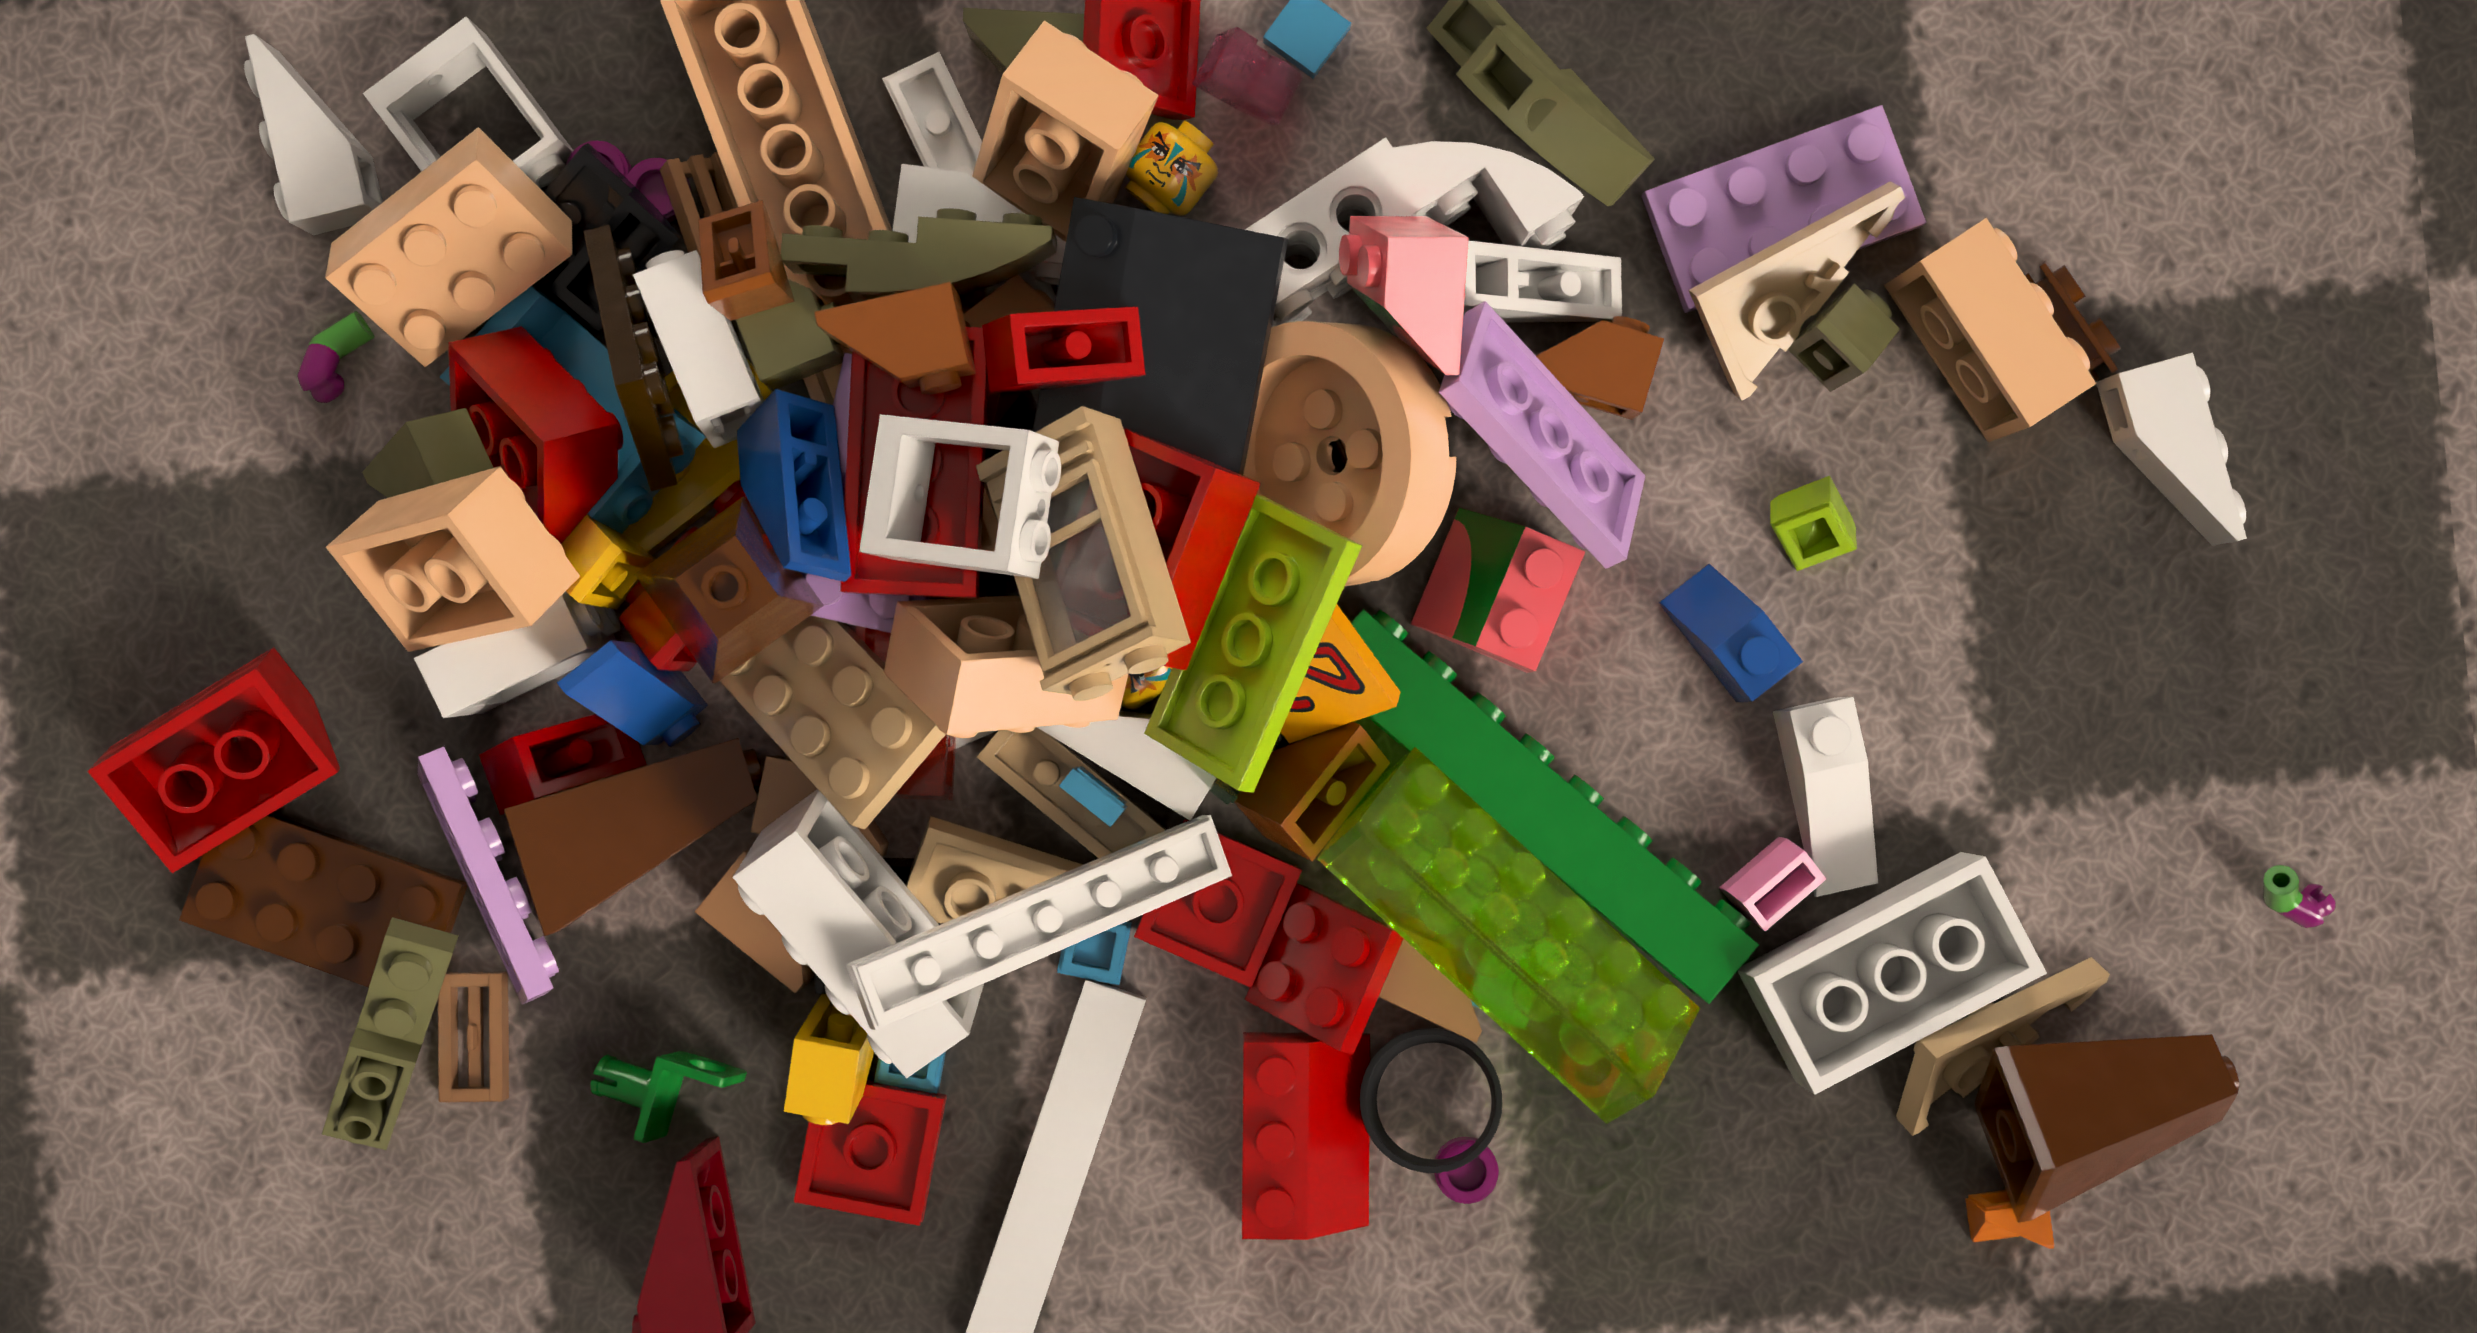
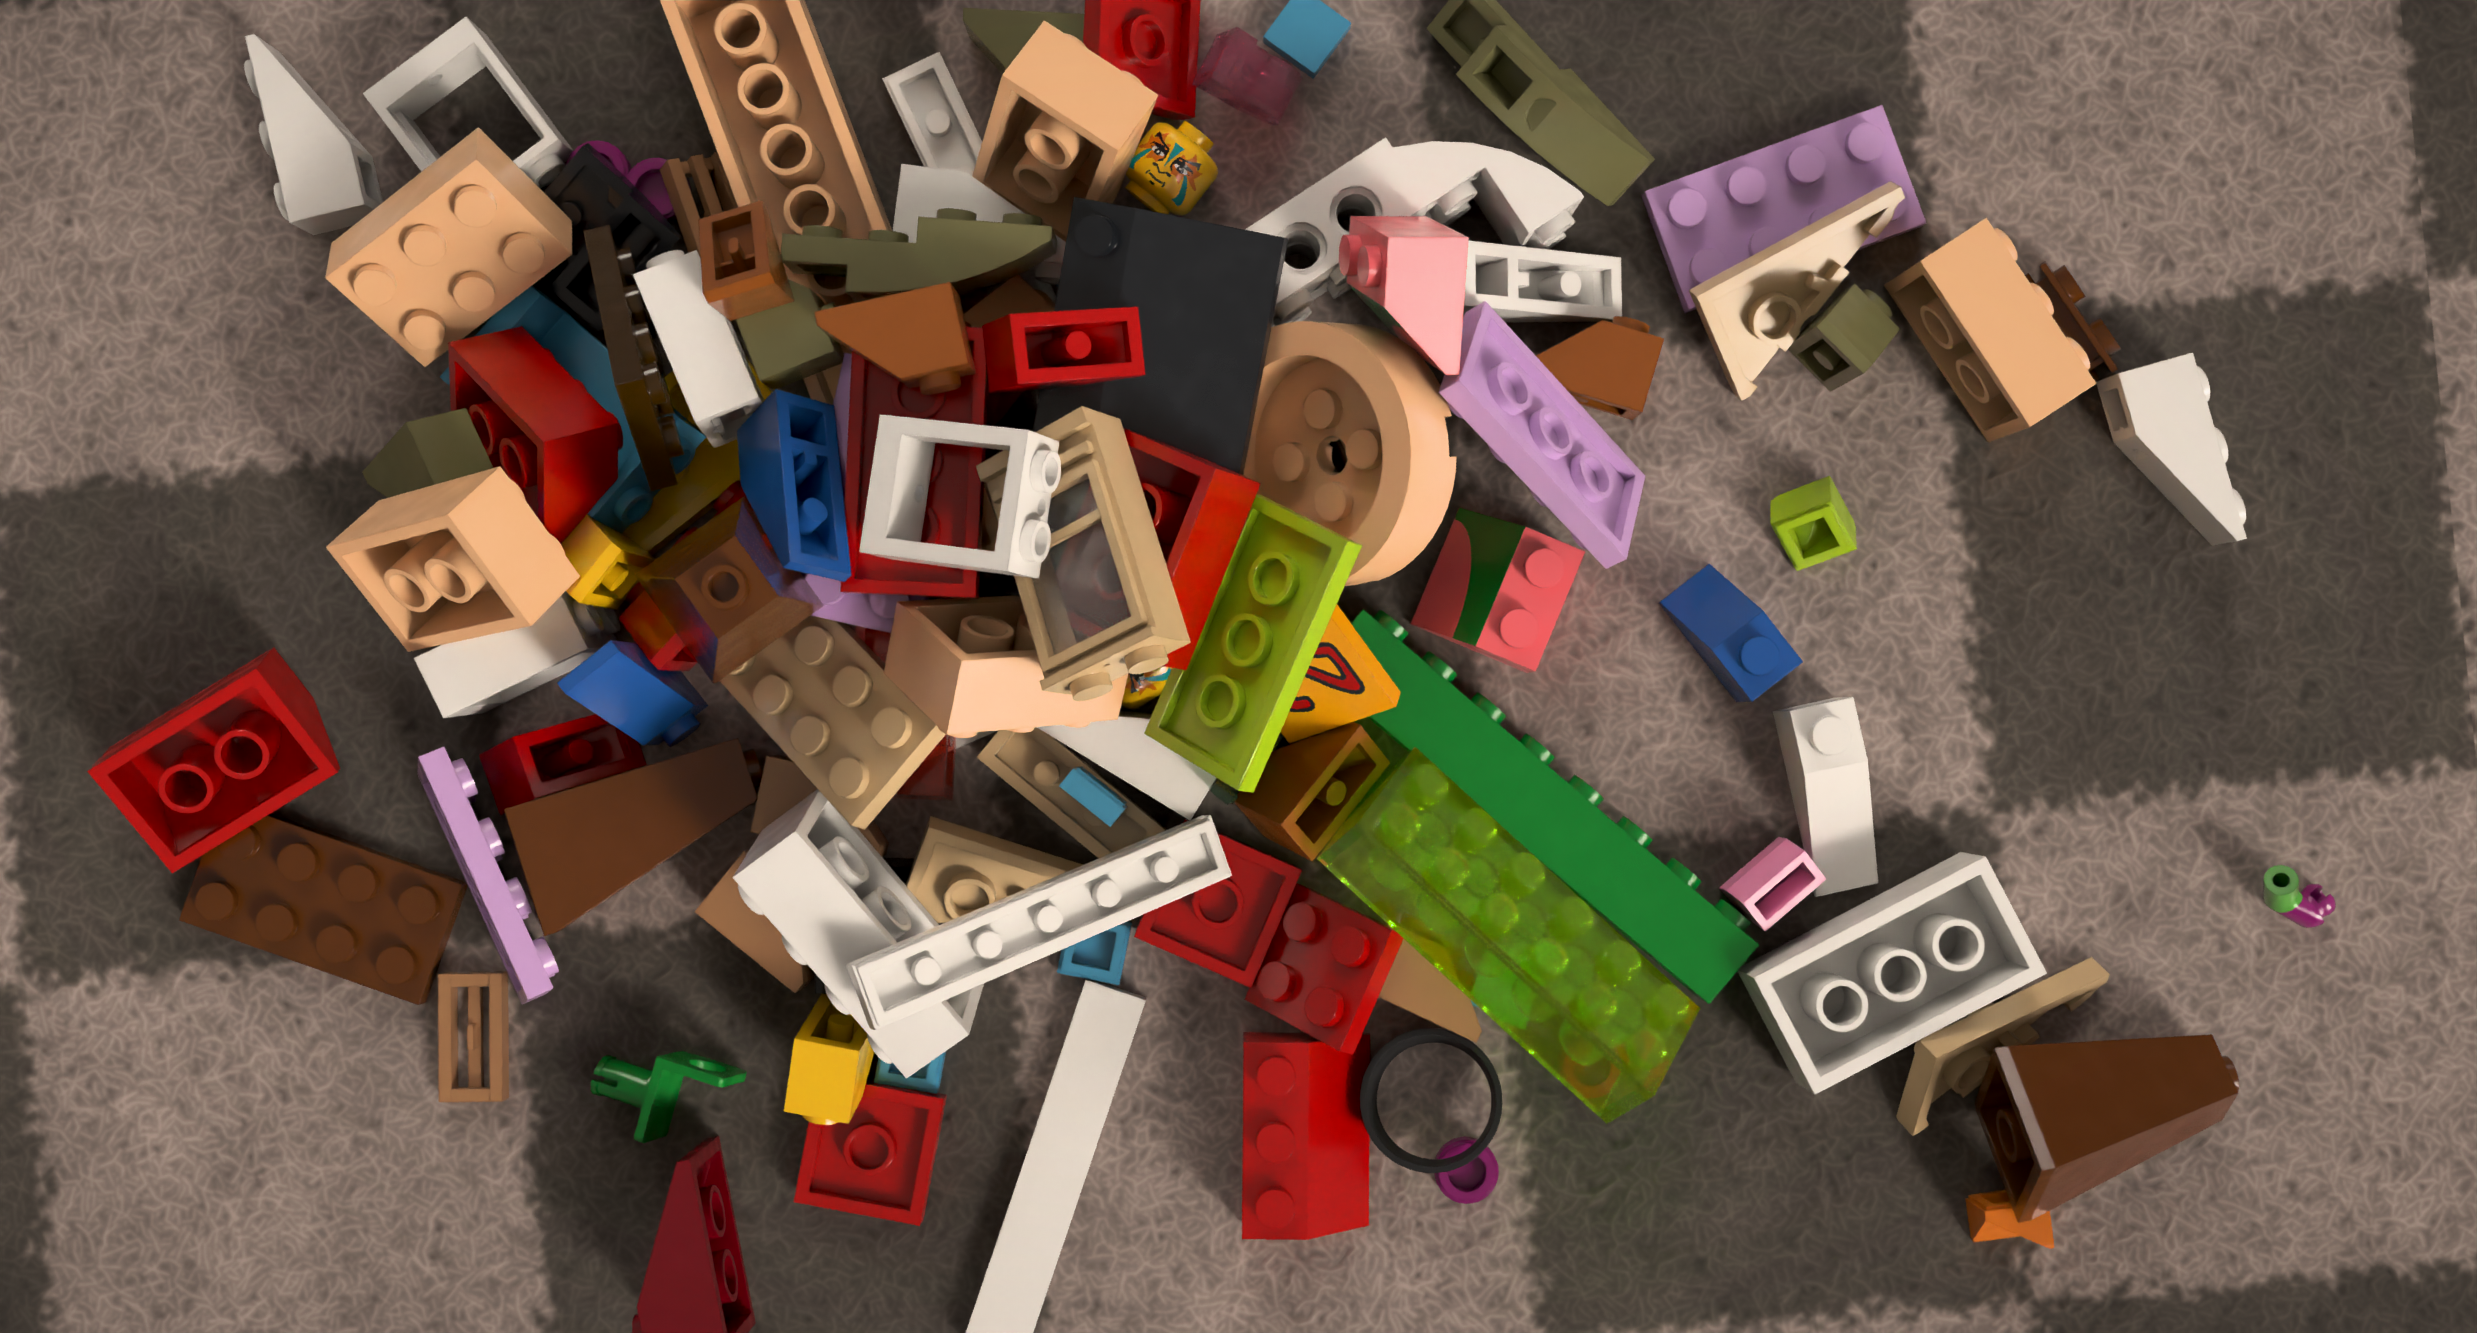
(324, 353): arm -> none
(389, 1033): olive slope -> none

